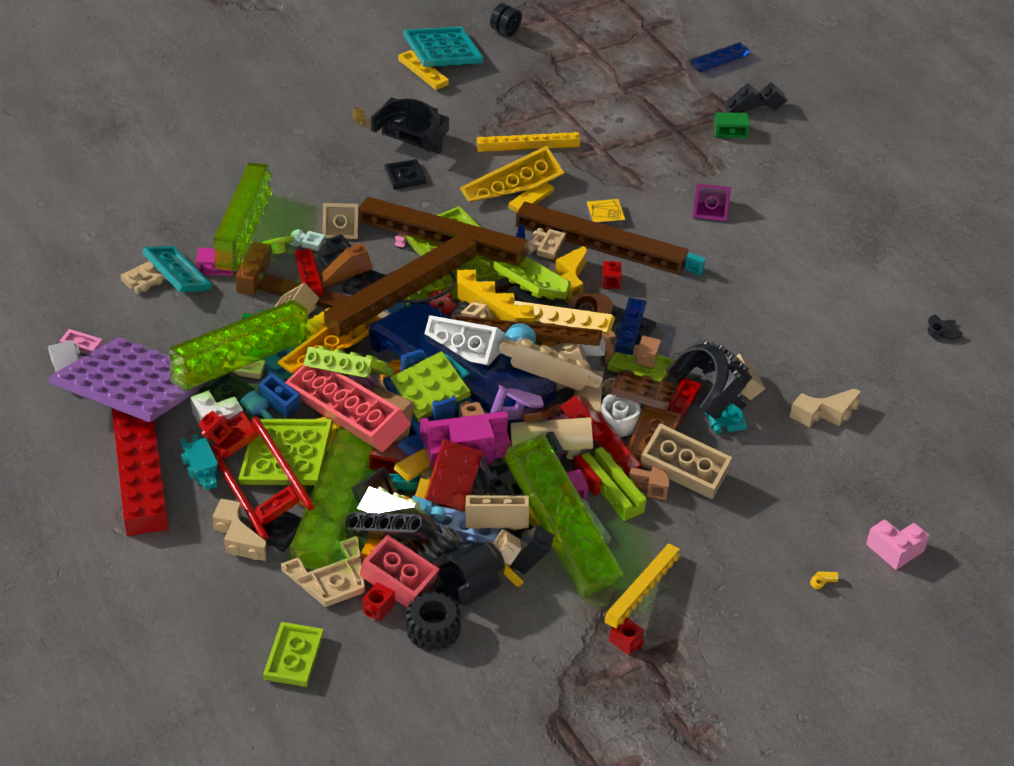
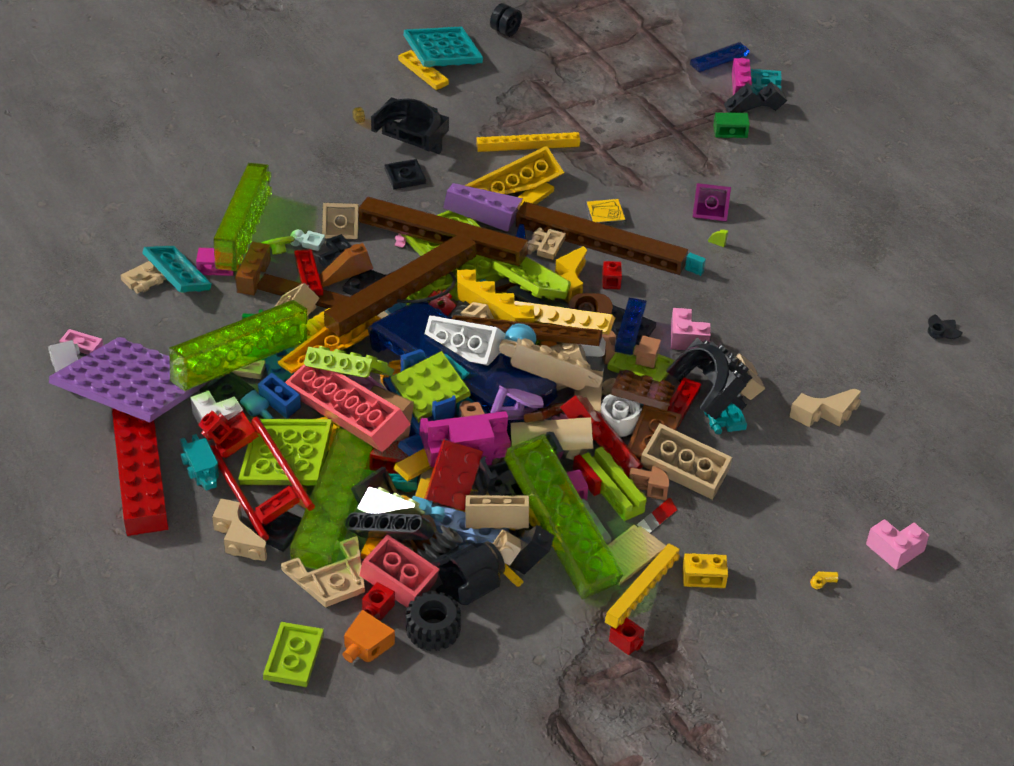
(367, 638): none -> orange torso
(483, 205): none -> medium lavender wedge
(634, 550): none -> window
(658, 516): none -> sticker
(685, 331): none -> bright pink brick
(705, 570): none -> yellow brick
(719, 238): none -> lime tile
(740, 73): none -> dark pink brick
(761, 78): none -> teal plate

